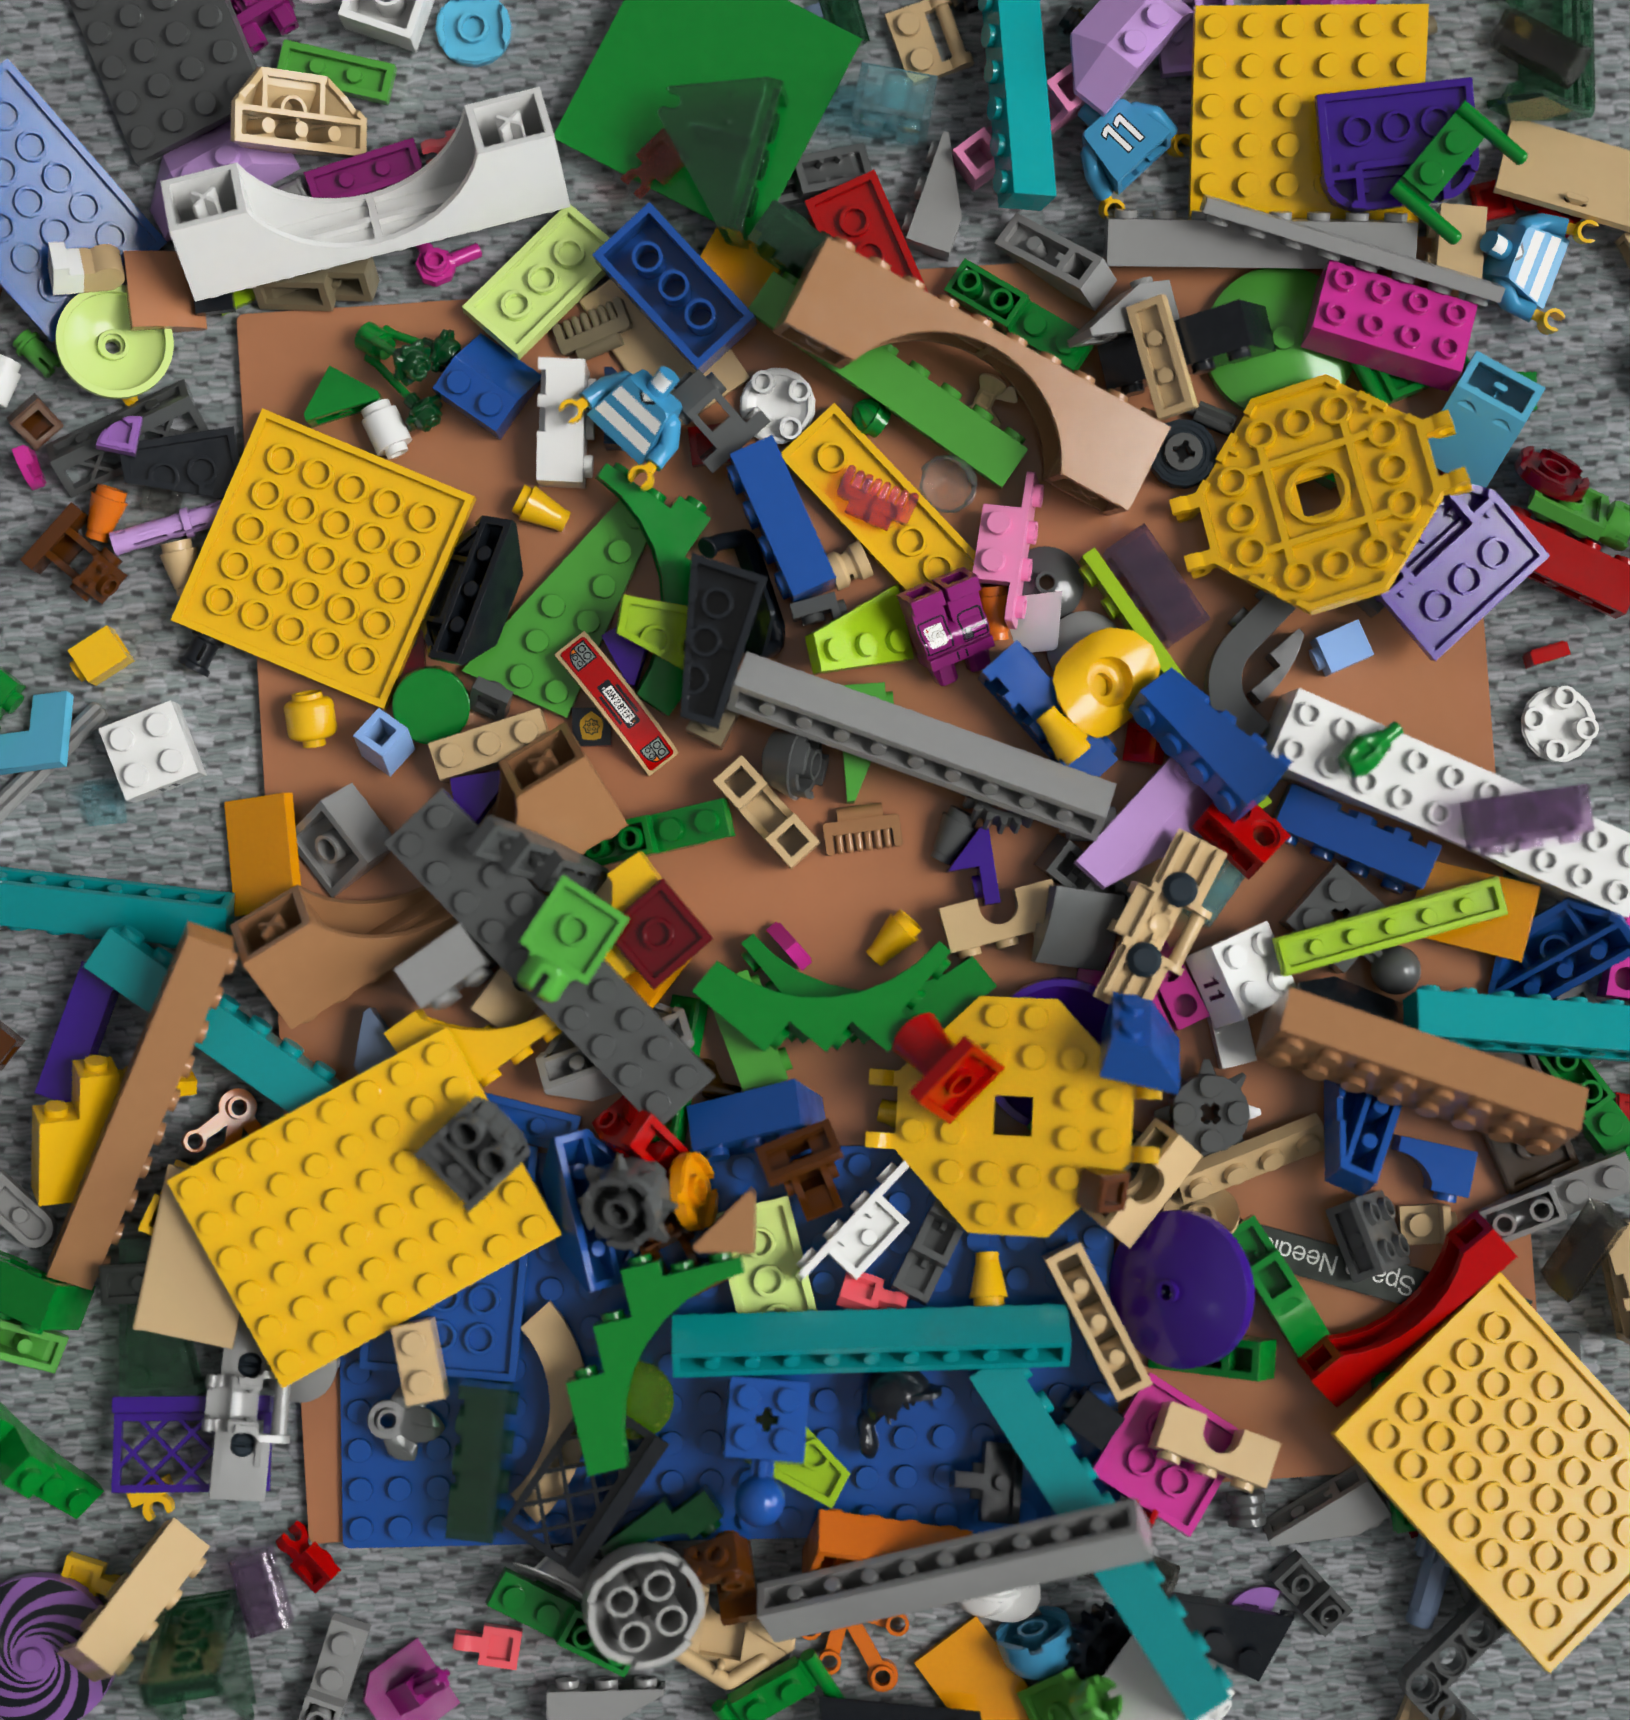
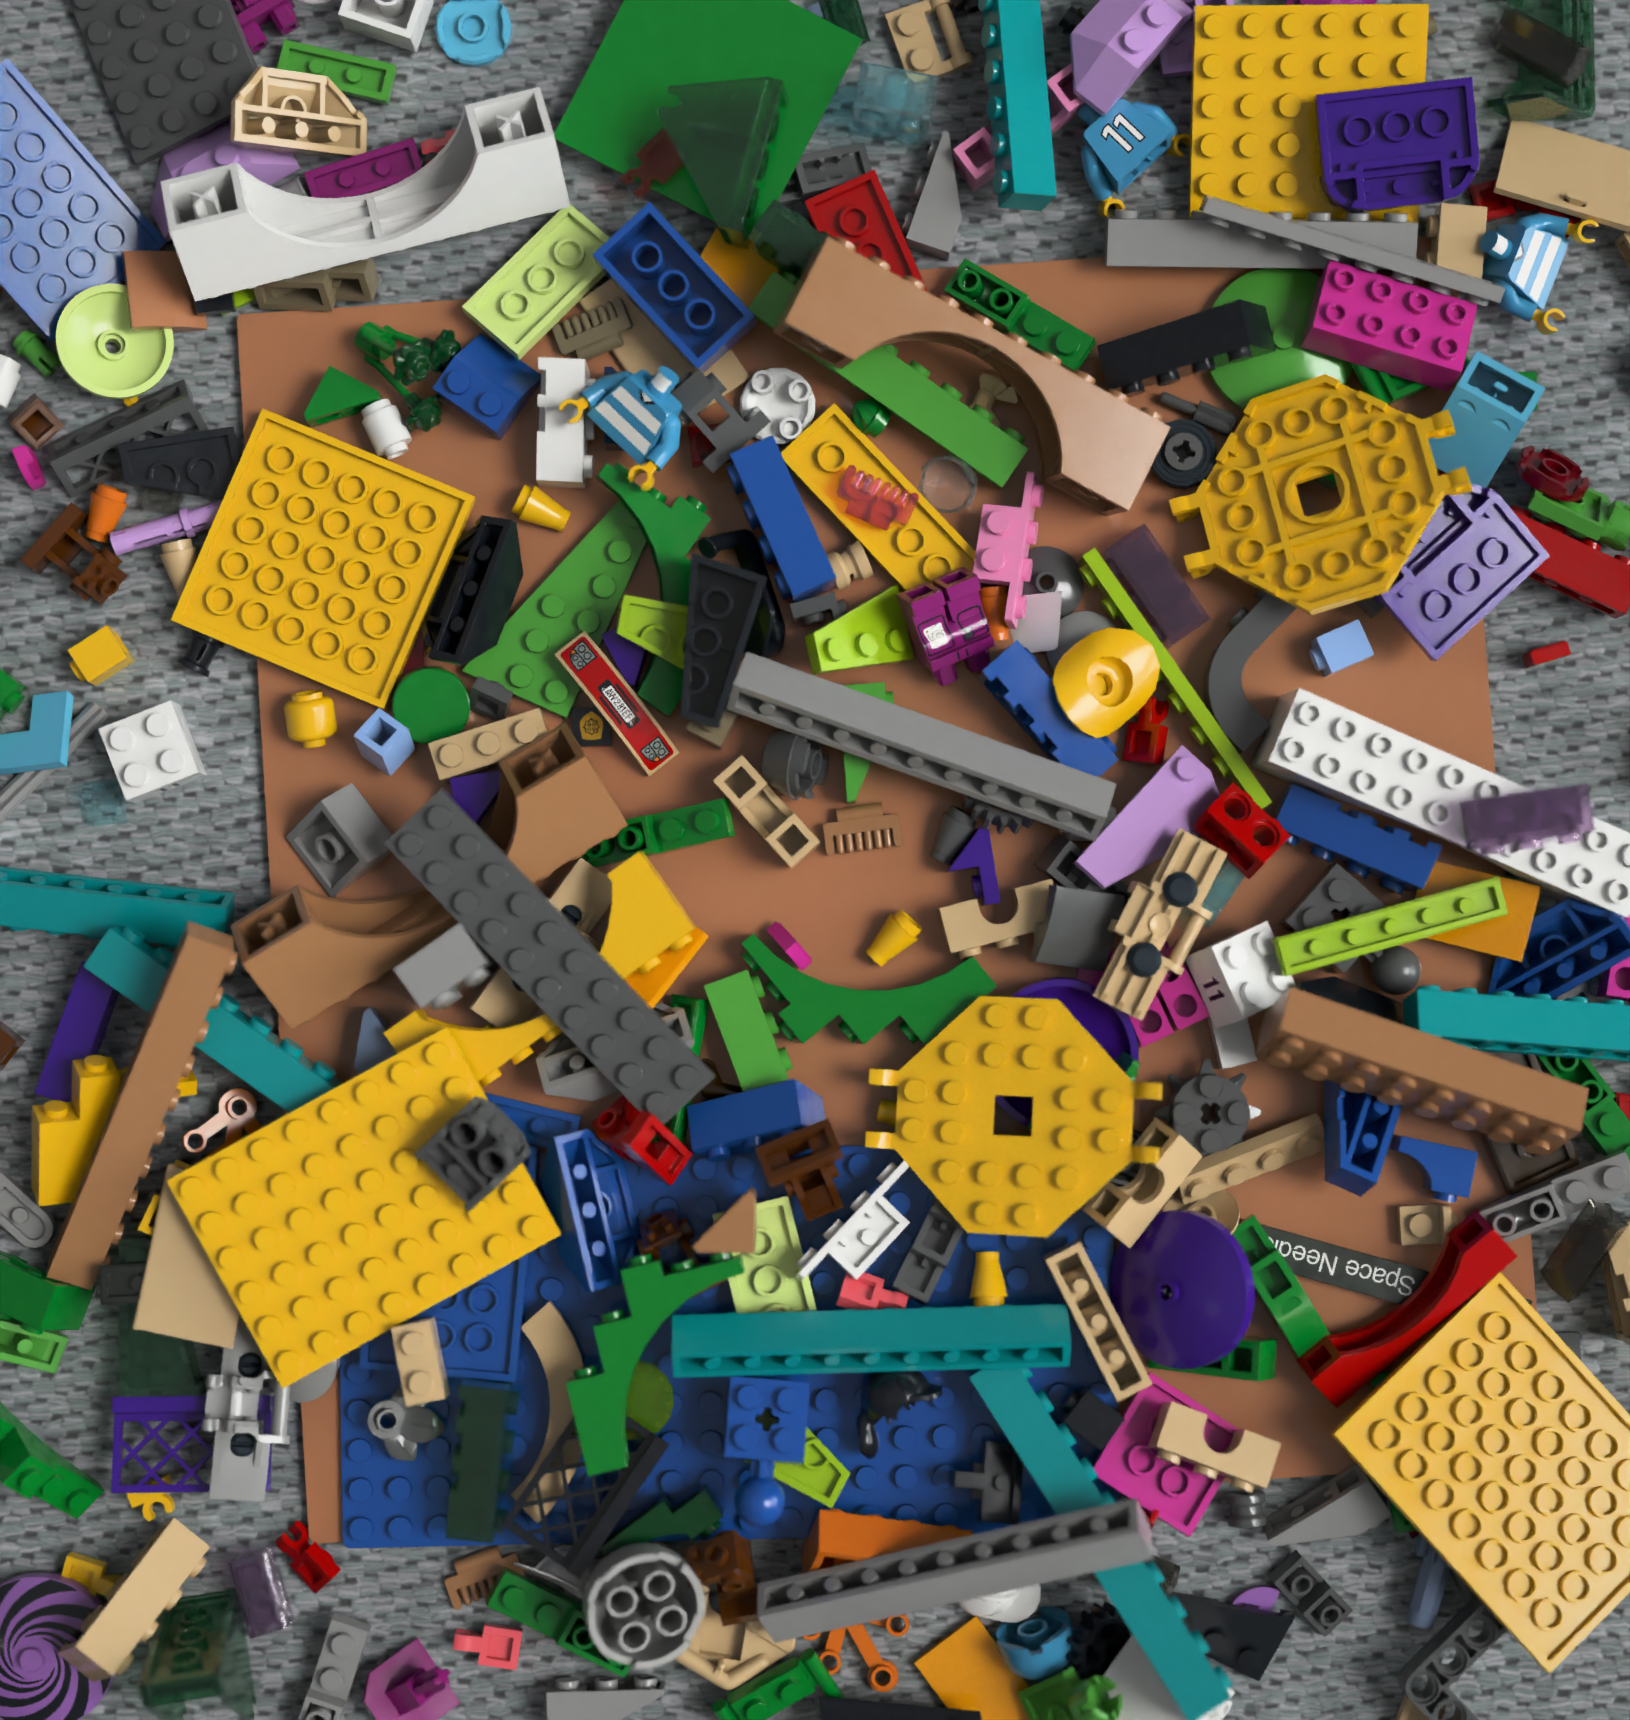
(84, 268): leg -> none
(121, 436): medium lavender tile -> none
(261, 849): light orange tile -> none
(439, 266): dark pink piece -> none
(476, 1569): none -> medium nougat piece
(534, 856): dark grey slope -> none
(568, 939): bright green plate -> none
(627, 1202): dark grey brick -> none
(661, 934): dark red tile -> none
(692, 1191): light orange tile -> none
(765, 1013): green arch -> none
(950, 1071): red plant -> none
(1057, 261): light grey slope -> none
(1063, 736): yellow cone -> none
(1103, 1190): reddish brown slope -> none
(1113, 319): light grey slope -> none
(1139, 1045): blue slope -> none
(1162, 357): tan plate -> none
(1208, 744): blue wedge -> none
(1281, 660): flat silver slope -> none
(1367, 750): green piece -> none
(1368, 1236): dark grey bracket -> none
(1443, 159): green plate -> none
(1558, 724): white dish -> none

